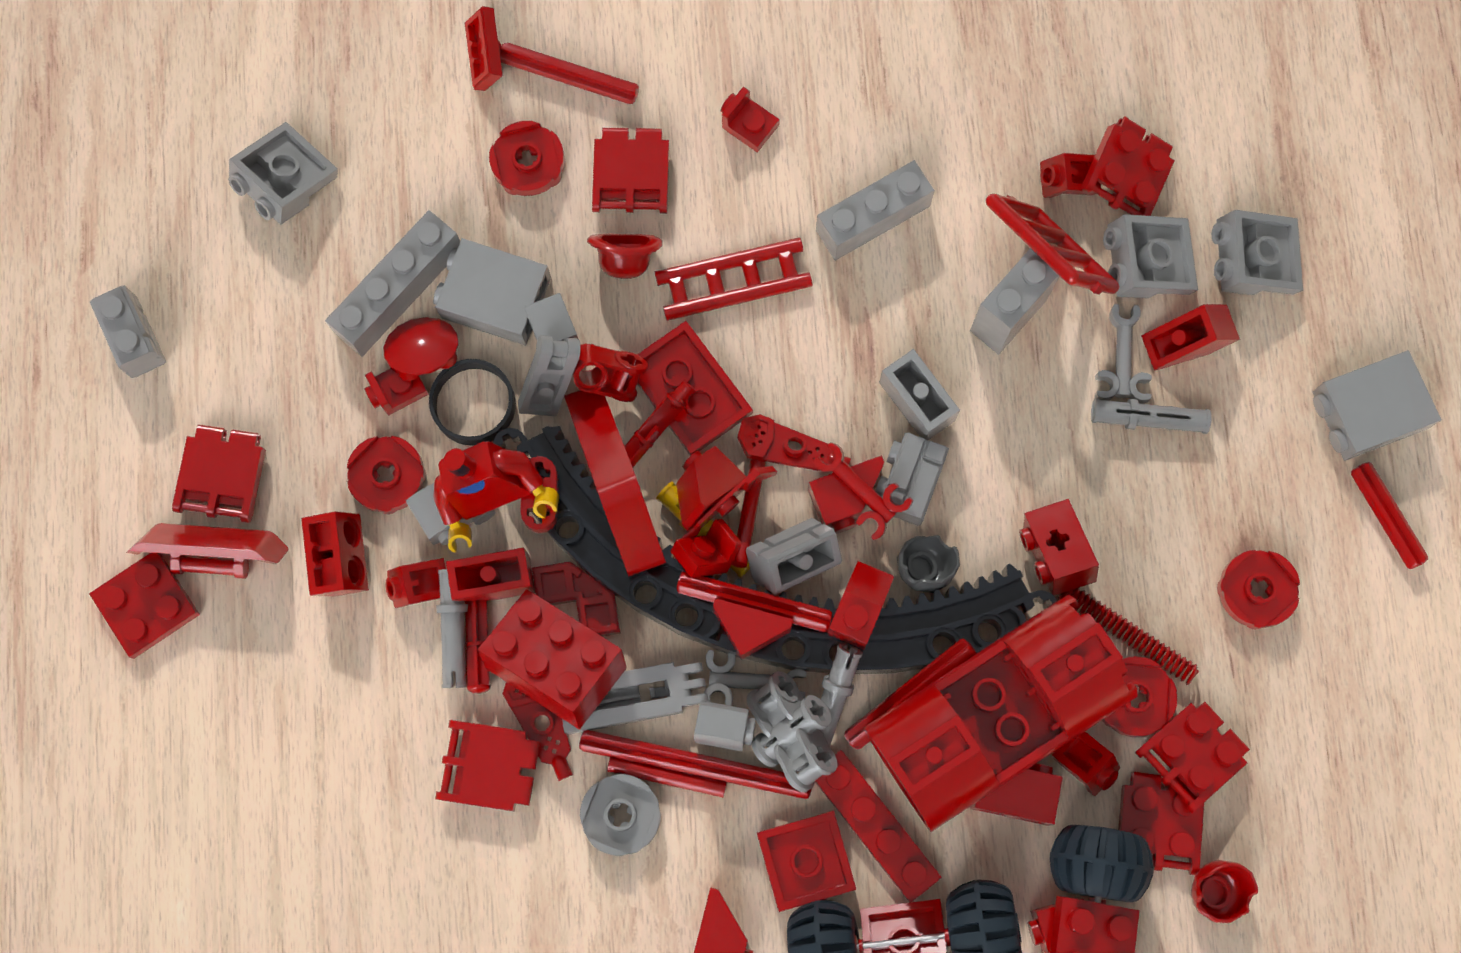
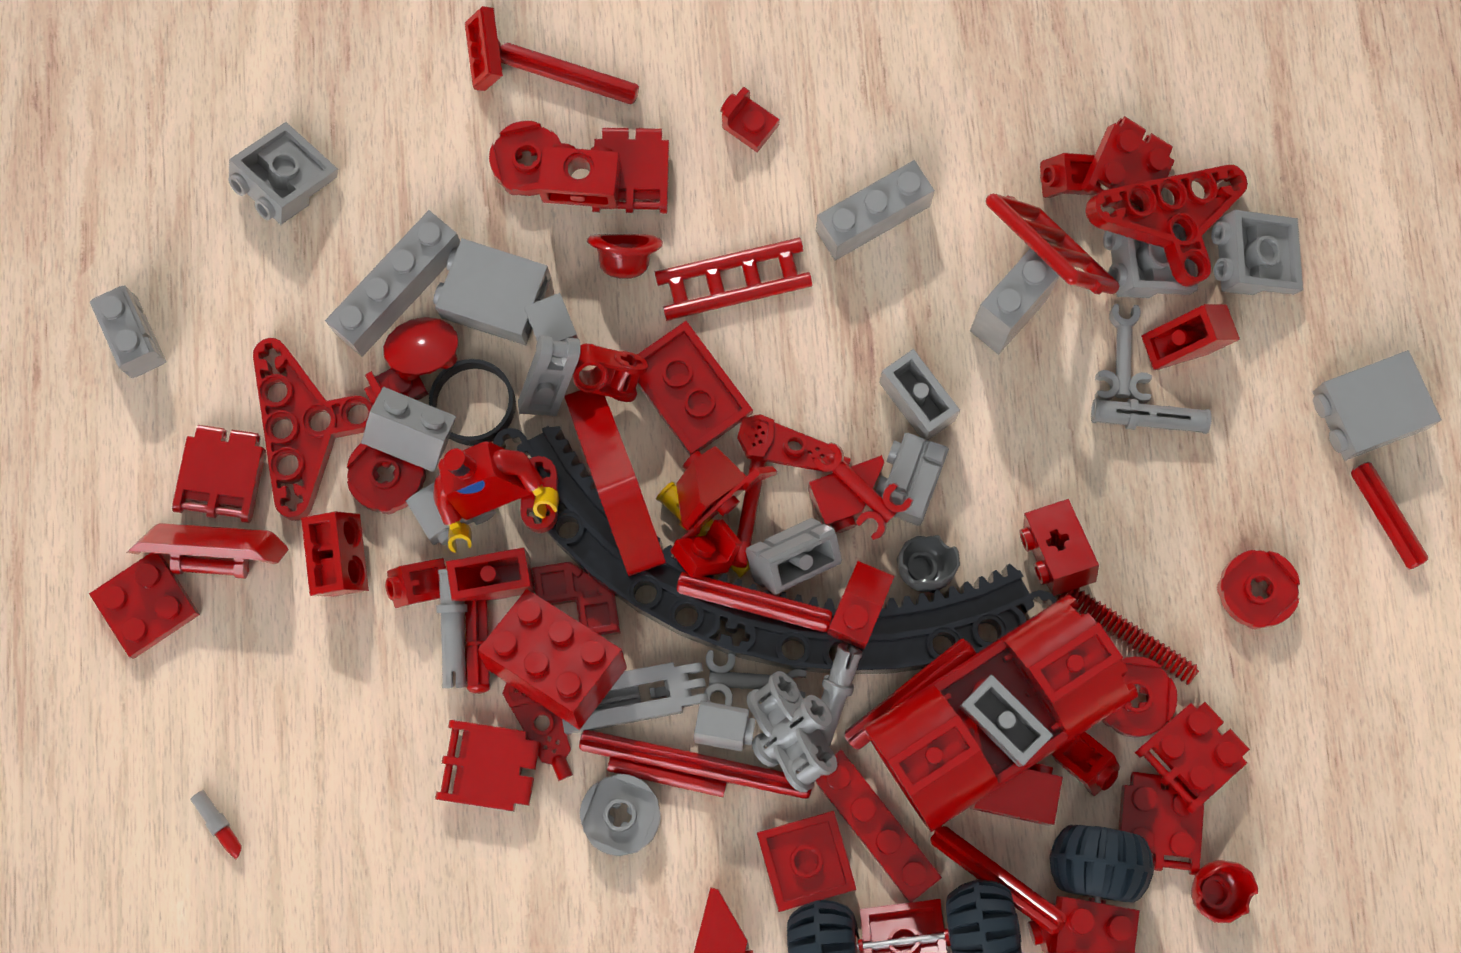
(217, 823): none -> light grey piece
(299, 406): none -> red beam
(408, 429): none -> light grey brick
(597, 189): none -> red brick
(658, 422): red piece -> none
(750, 628): red slope -> none
(984, 868): none -> red axle
(1005, 721): none -> light grey brick
(1157, 219): none -> red beam

